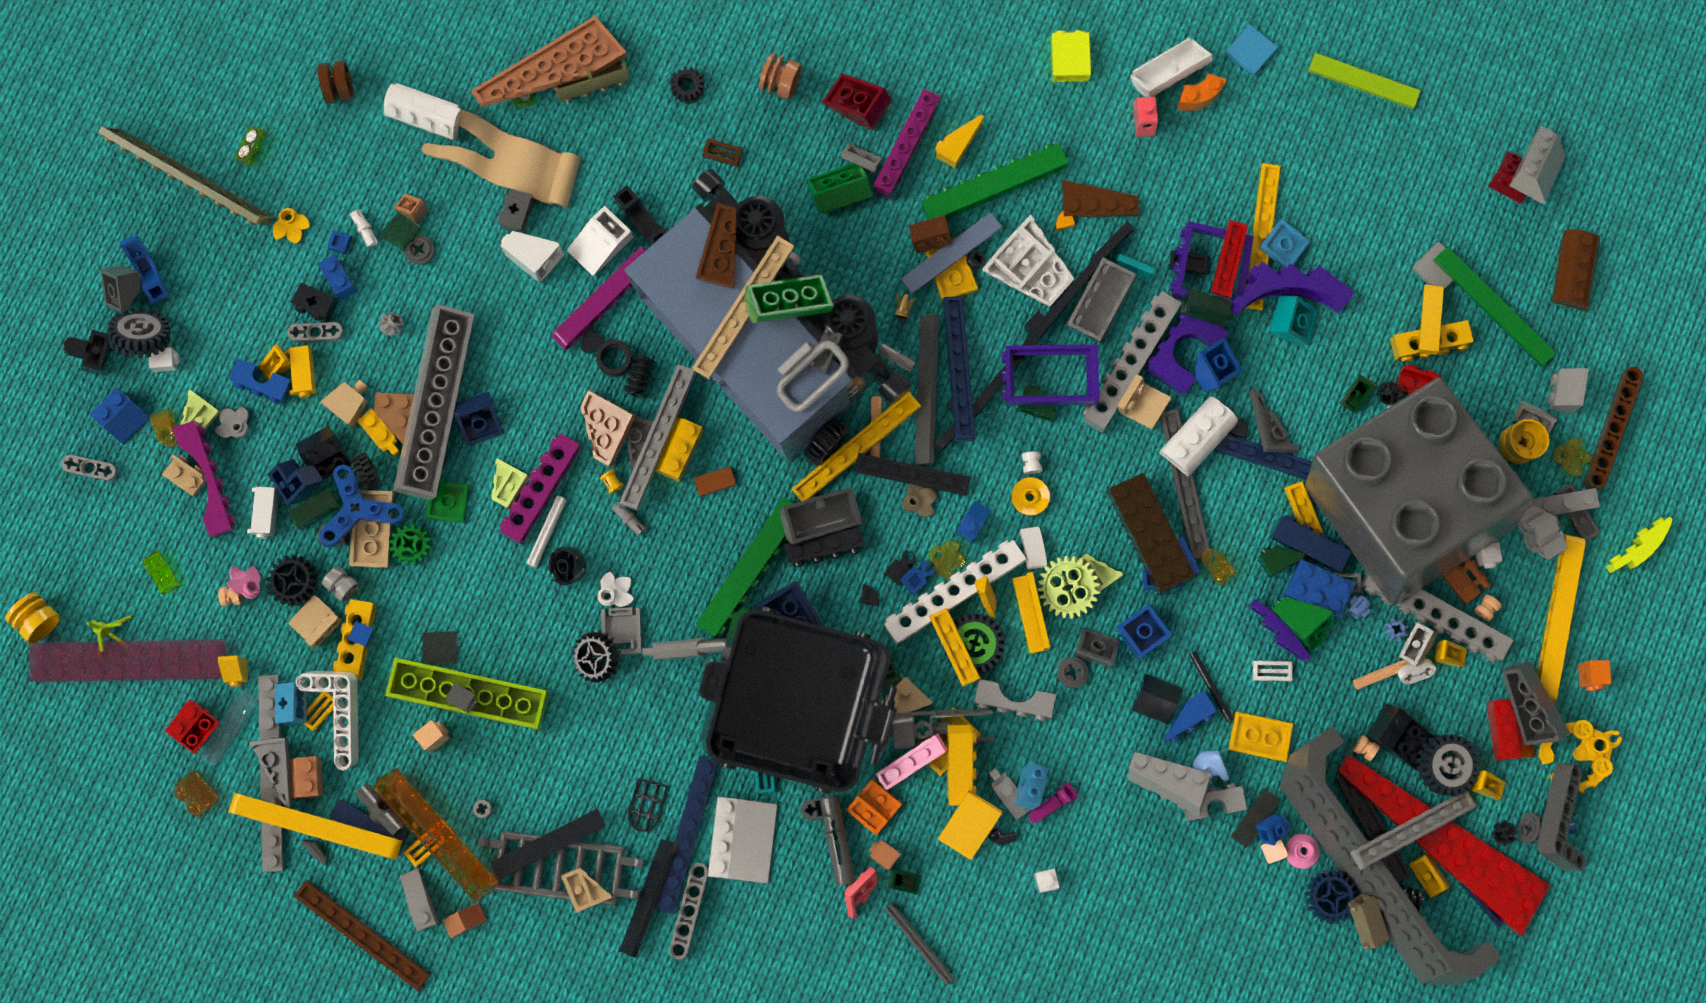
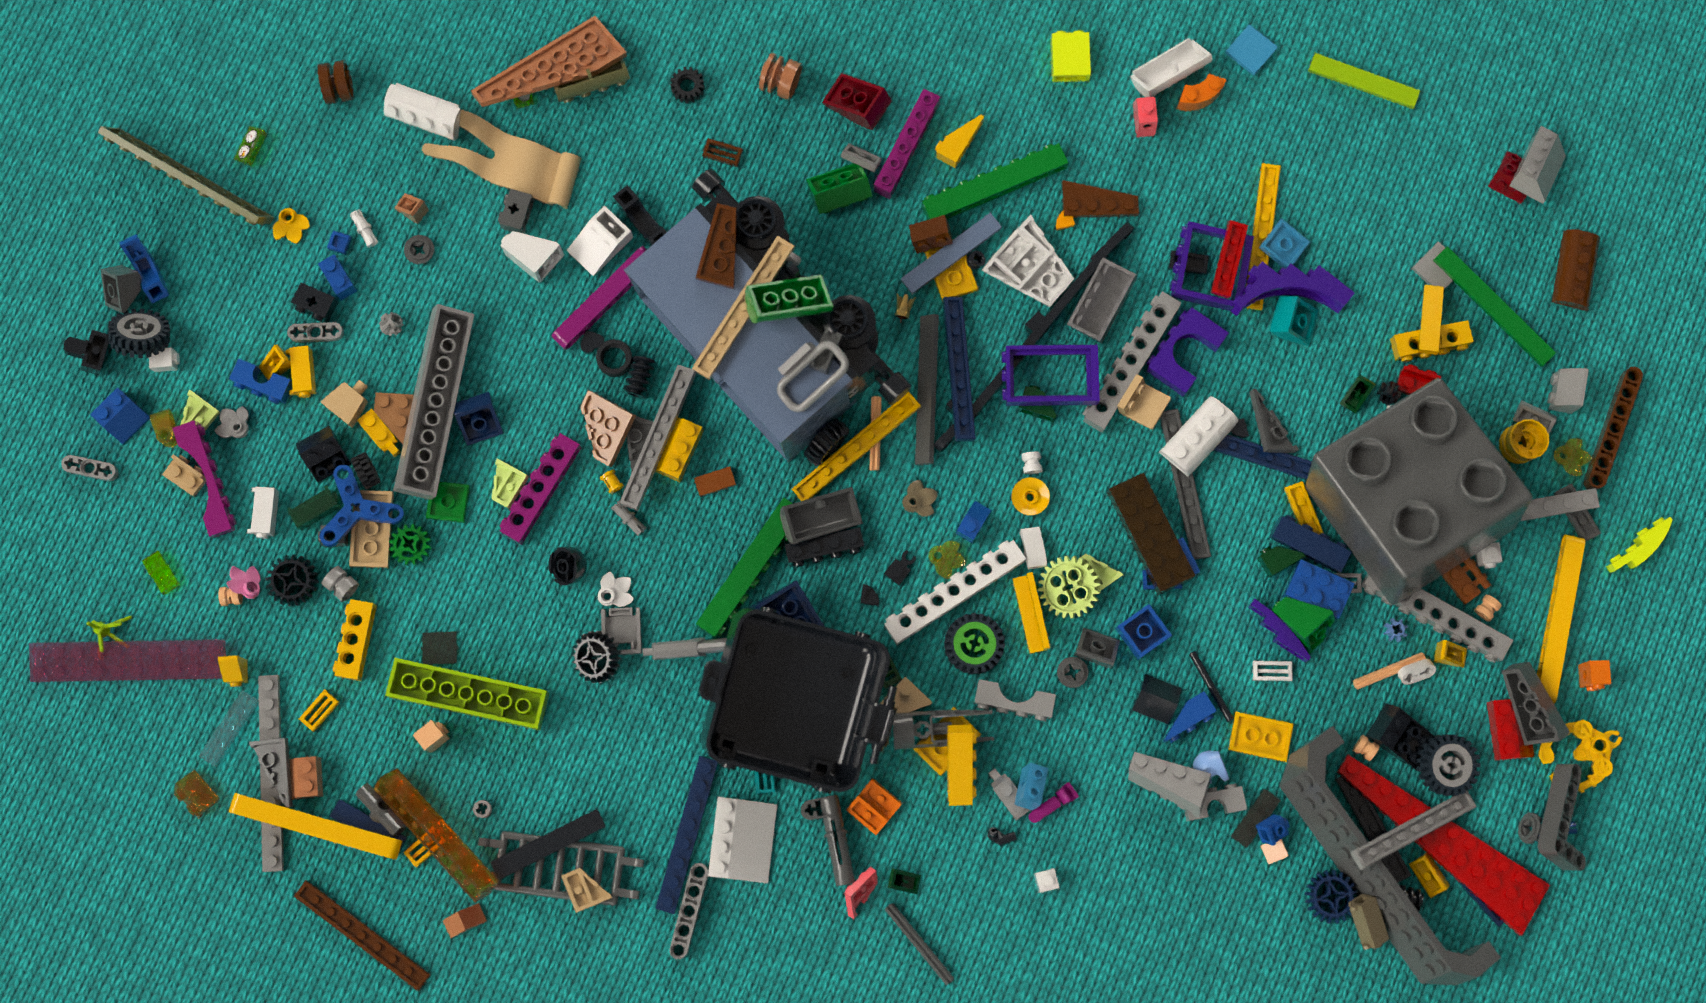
(32, 617): yellow wheel -> none
(192, 726): red slope -> none
(289, 704): dark azure brick -> none
(294, 482): dark blue brick -> none
(315, 622): tan bracket -> none
(316, 851): dark grey bar -> none
(340, 711): white beam -> none
(361, 634): blue tile -> none
(400, 231): clear green piece -> none
(418, 900): light grey slope -> none
(462, 698): dark grey brick -> none
(546, 531): white axle -> none
(643, 797): black window -> none
(648, 898): black tile -> none
(883, 854): nougat slope -> none
(896, 357): light grey axle -> none
(911, 762): bright pink plate -> none
(912, 474): black tile -> none
(914, 578): blue plate -> none
(954, 647): yellow tile -> none
(970, 825): yellow tile -> none
(986, 595): yellow slope -> none
(1135, 266): teal tile -> none
(1207, 308): clear green brick -> none
(1216, 365): blue slope -> none
(1219, 568): clear yellow piece -> none
(1293, 849): bright pink piece -> none
(1358, 606): medium blue gear -> none
(1418, 644): light grey slope -> none
(1489, 785): yellow slope -> none
(1504, 833): black gear -> none
(1542, 533): light grey brick -> none

